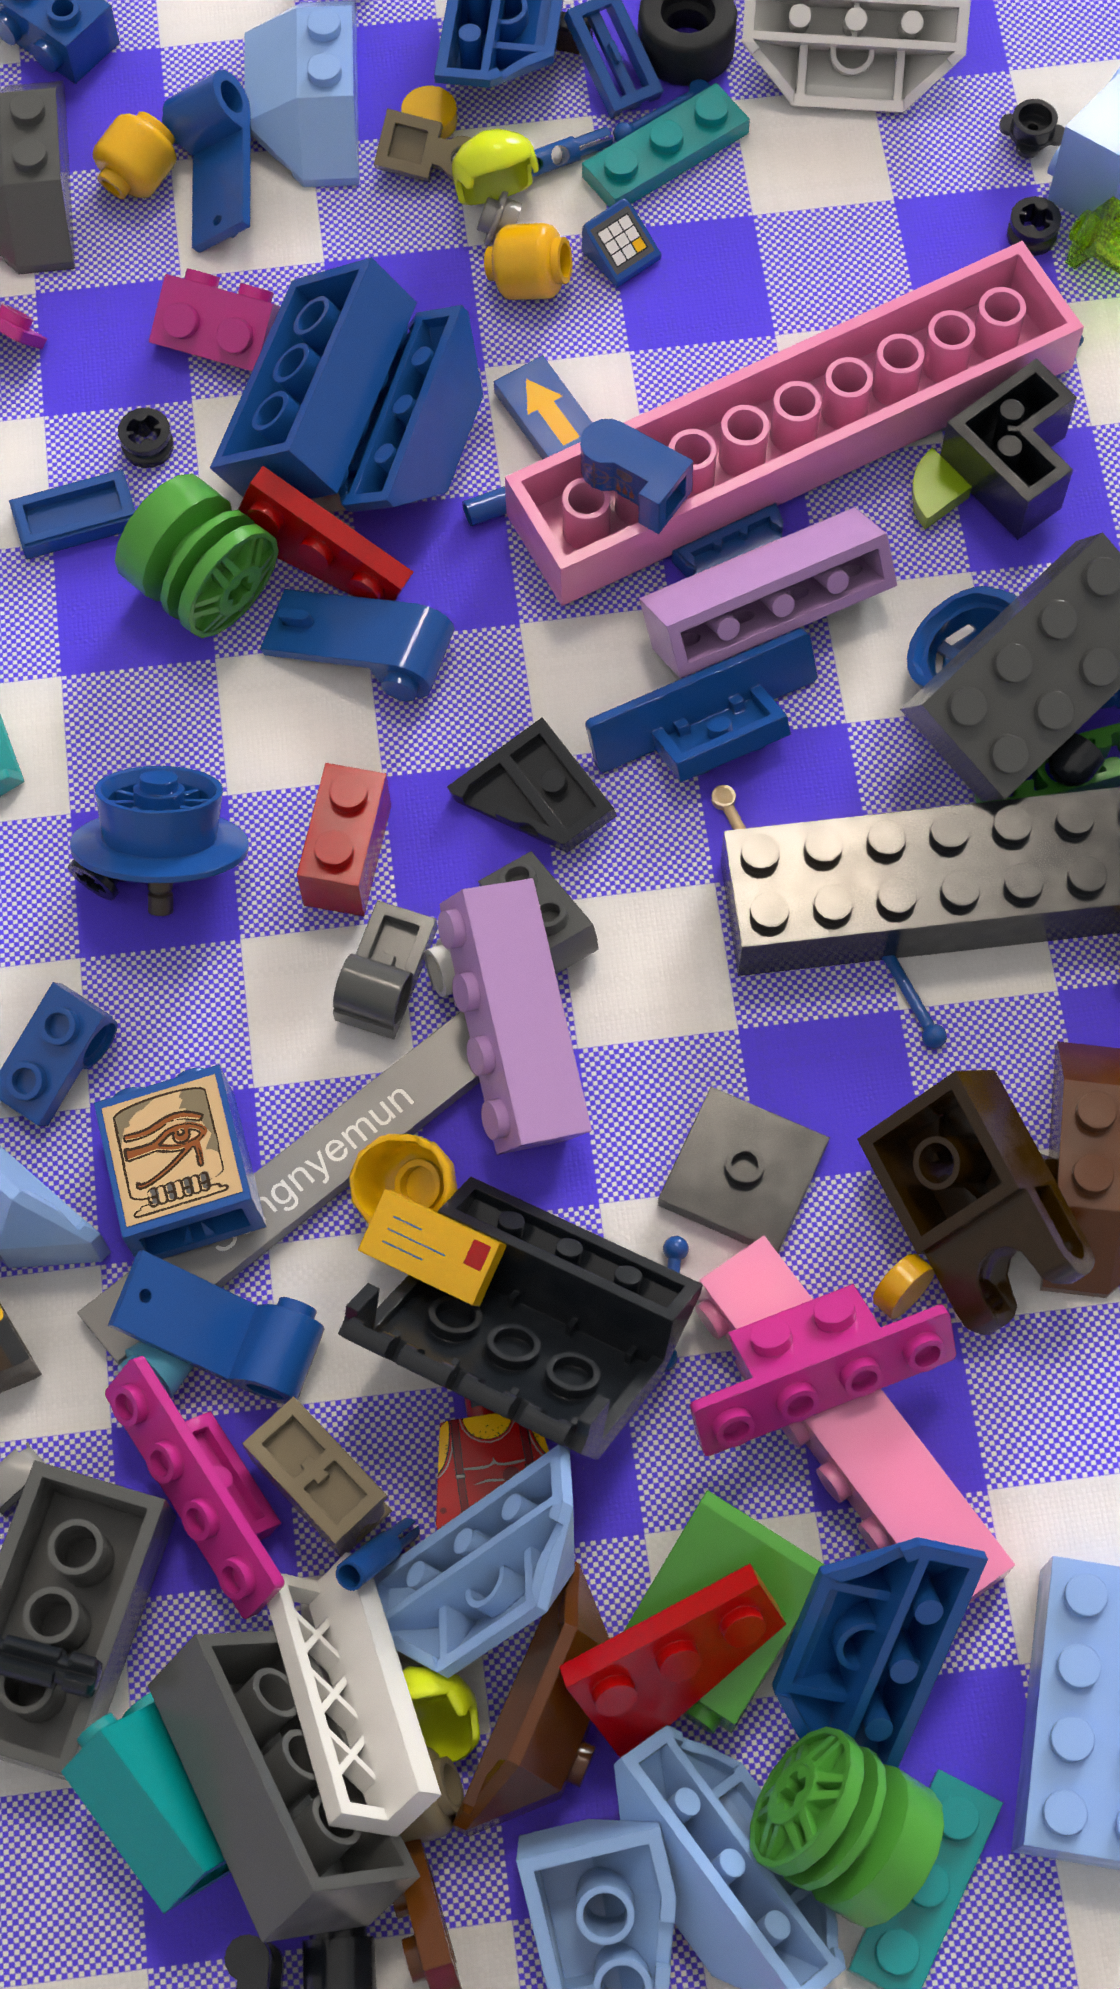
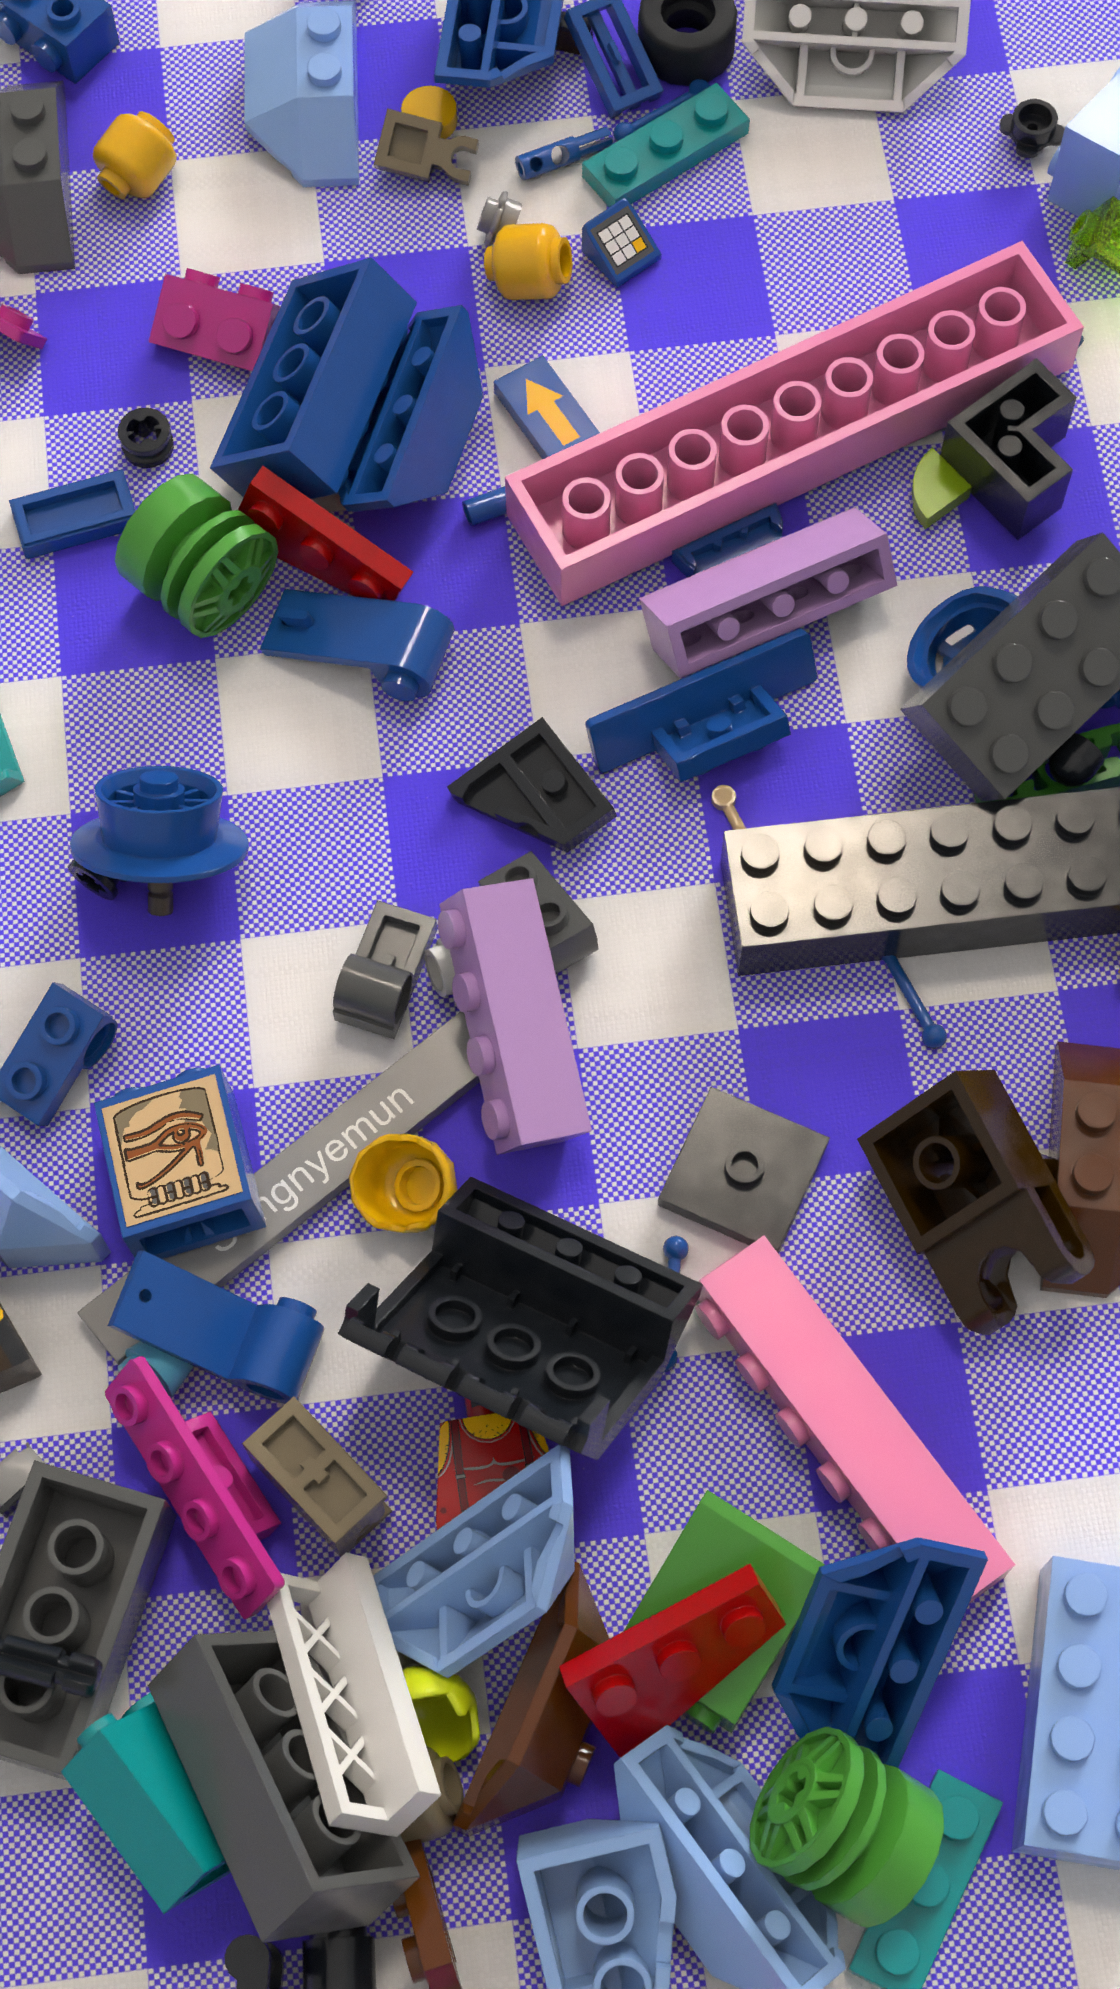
(215, 127): blue door -> none
(344, 839): brick -> none
(375, 1555): blue pin -> none
(432, 1248): yellow tile -> none
(493, 164): neon yellow hair -> none
(637, 469): blue leg -> none
(814, 1362): dark pink bracket -> none
(903, 1285): yellow tile -> none
(1040, 213): black bush -> none

